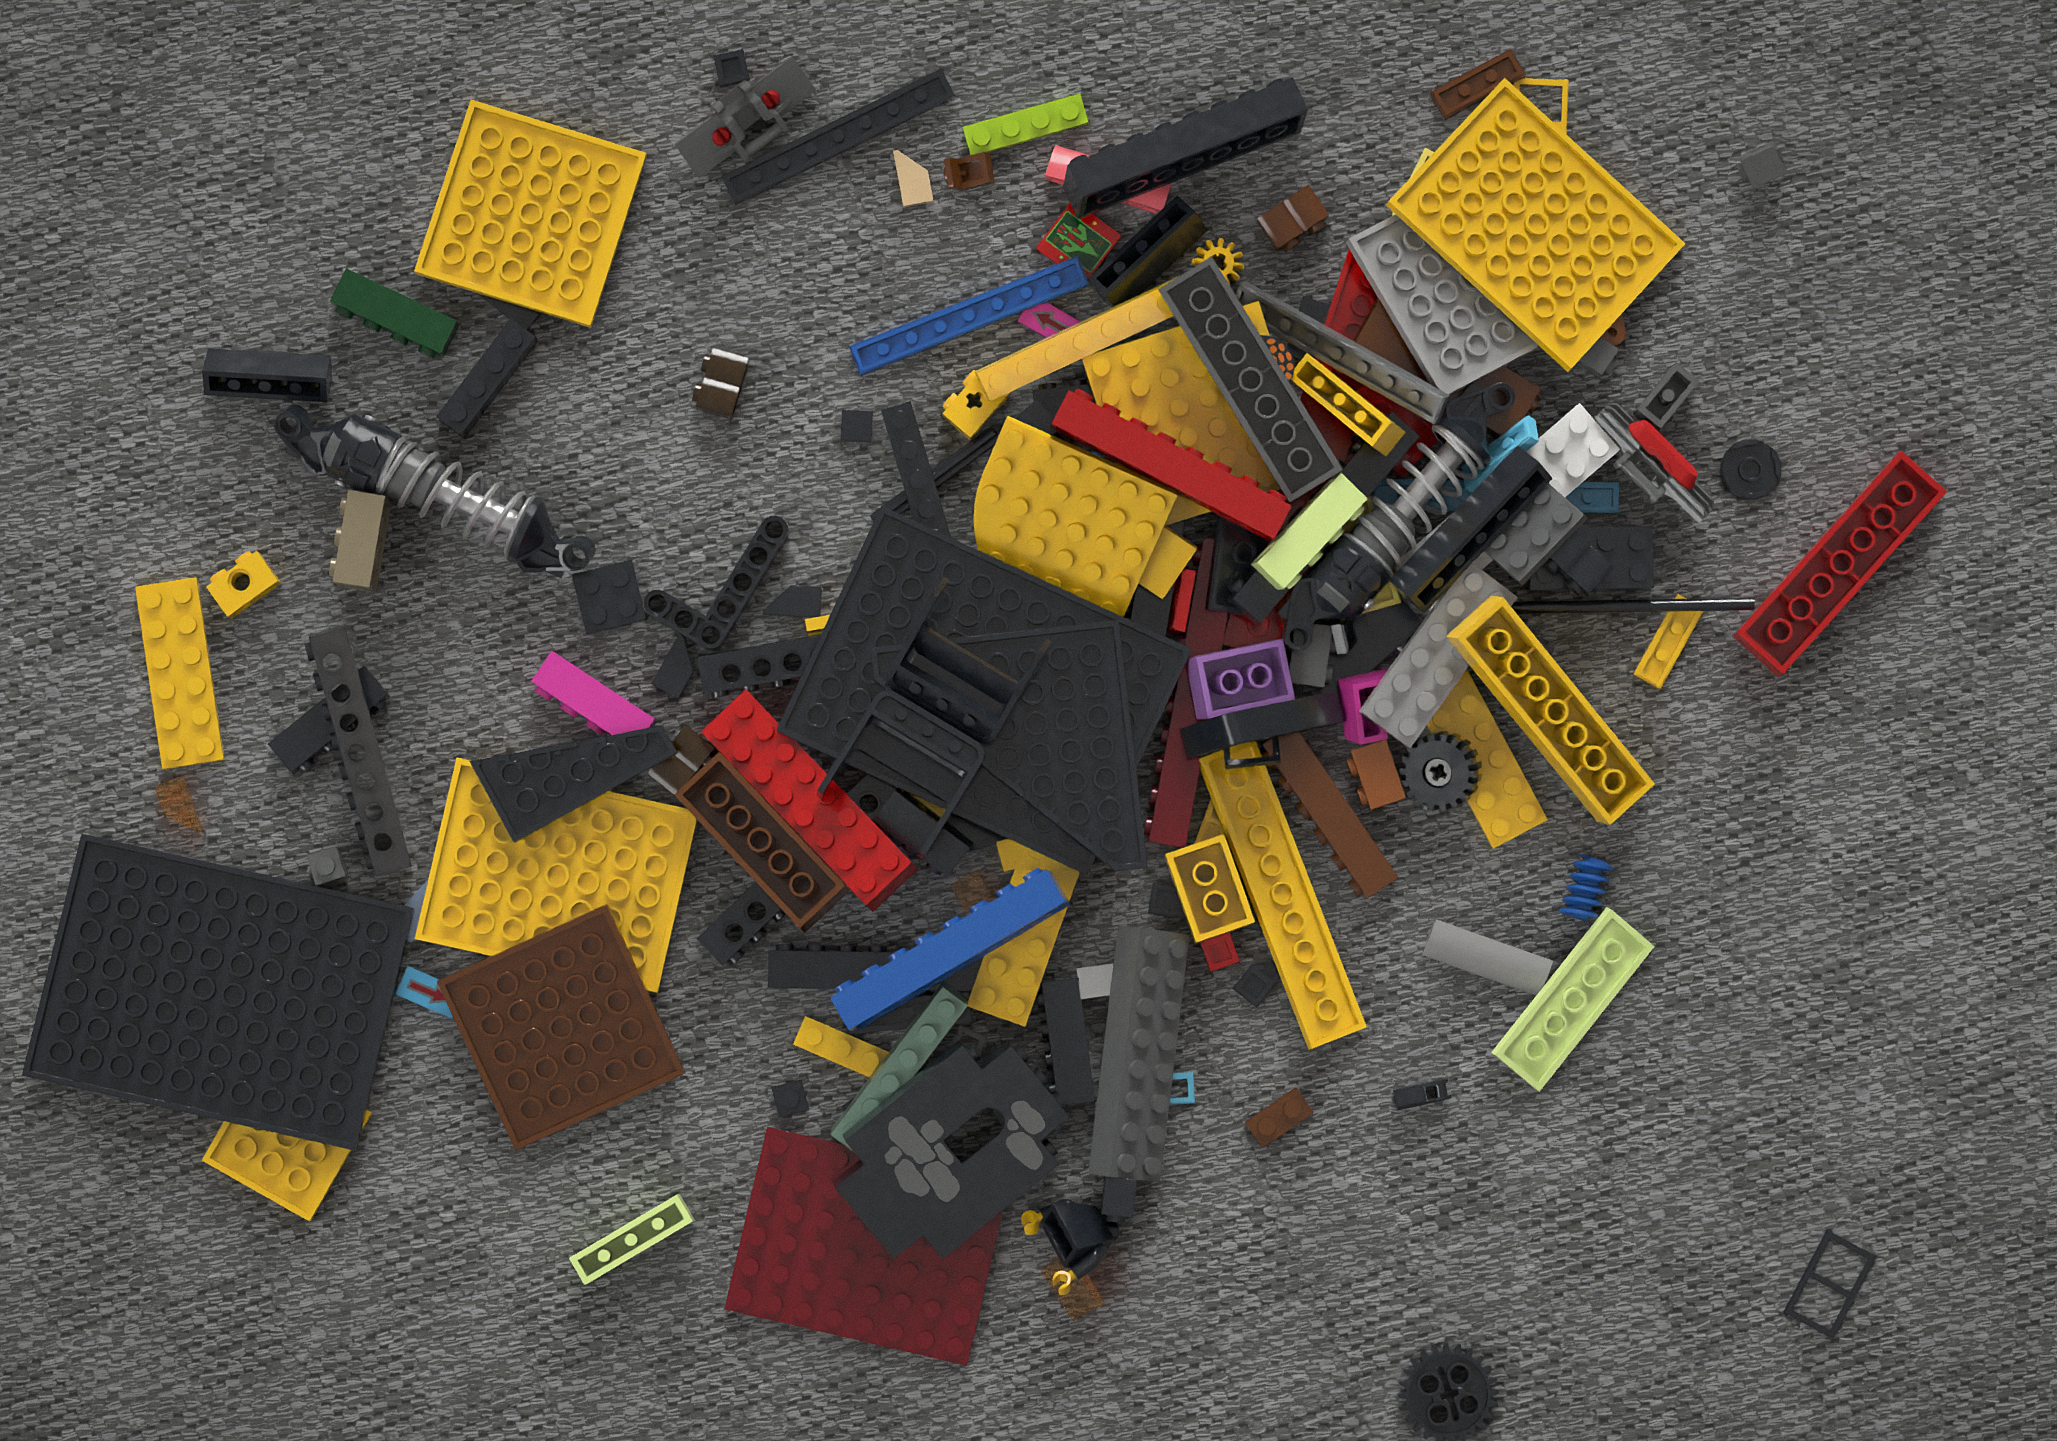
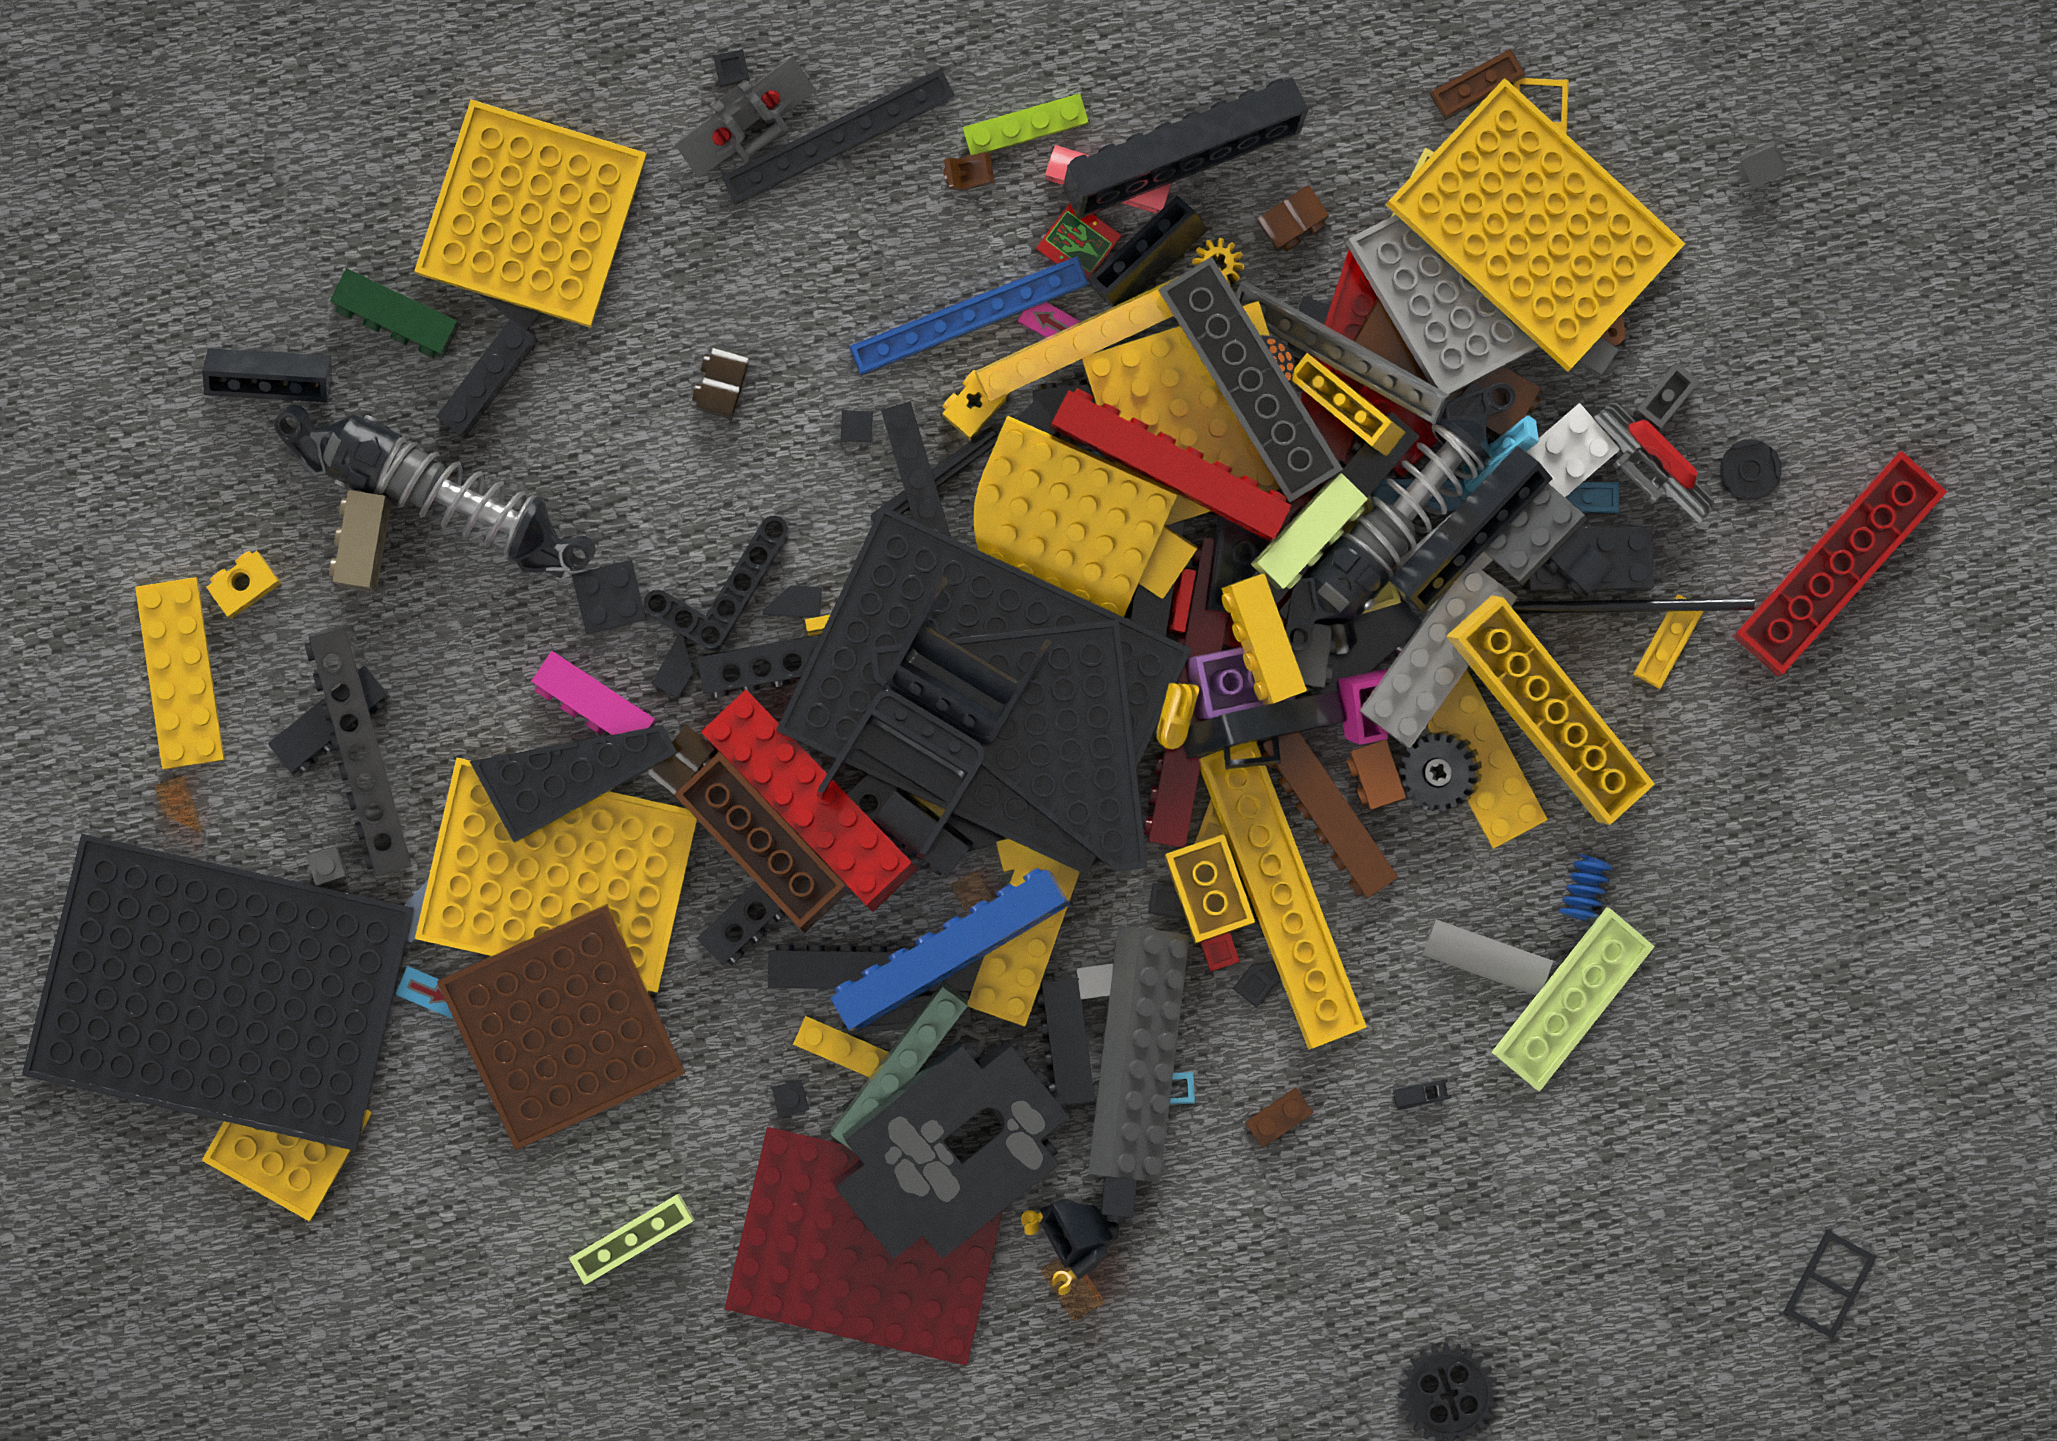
(913, 181): tan tile -> none
(1176, 714): none -> yellow arm
(1263, 639): none -> yellow brick

